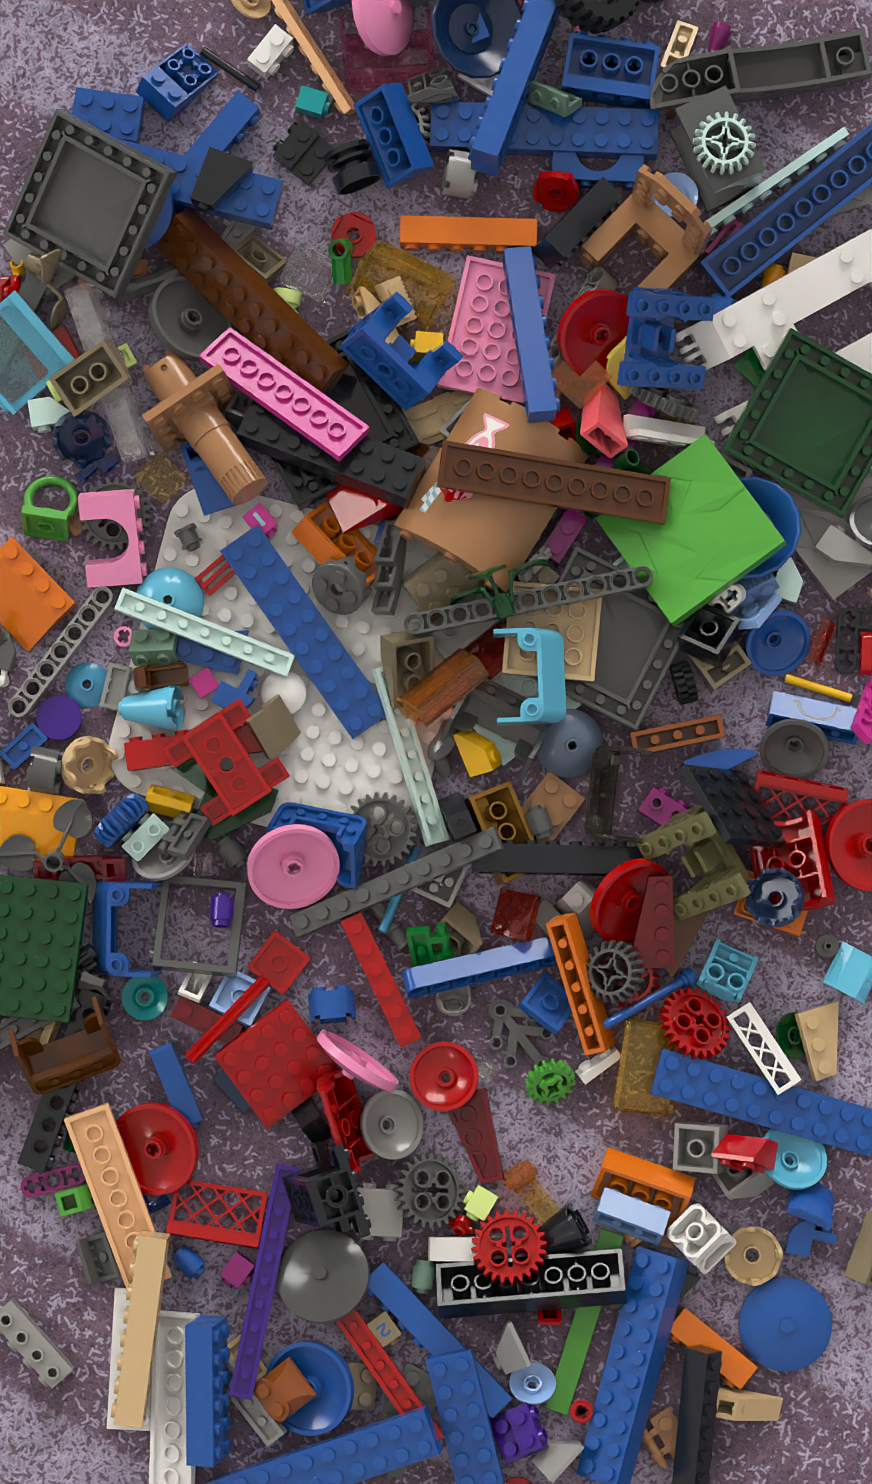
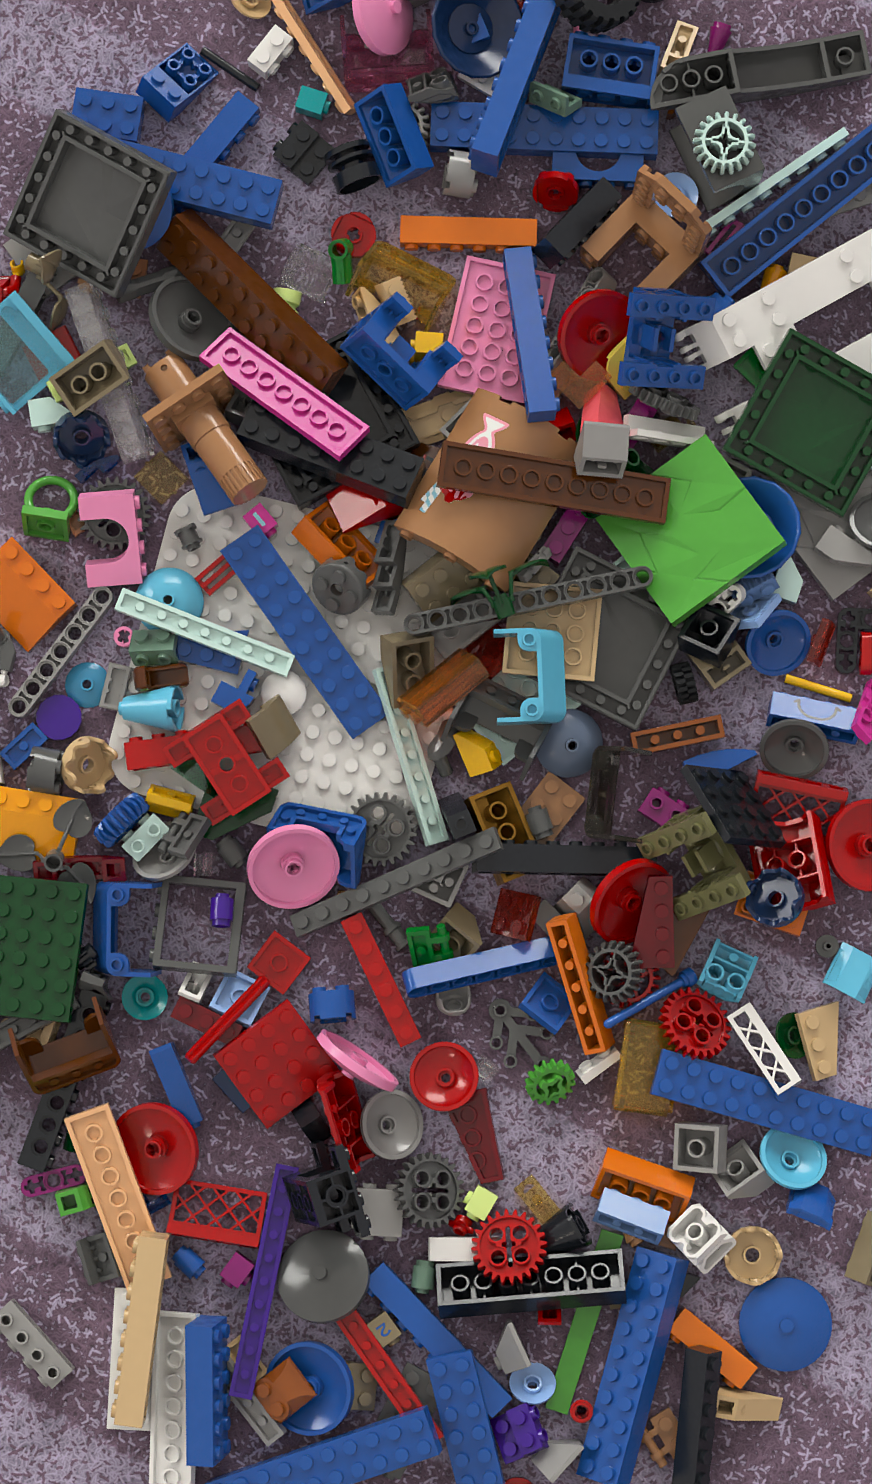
(204, 683): dark pink tile -> none
(219, 178): black slope -> none
(260, 257): dark tan slope -> none
(393, 904): dark azure bar -> none
(519, 1175): clear orange brick -> none
(602, 449): none -> light grey slope
(746, 1152): red slope -> none
(801, 1235): blue brick -> none

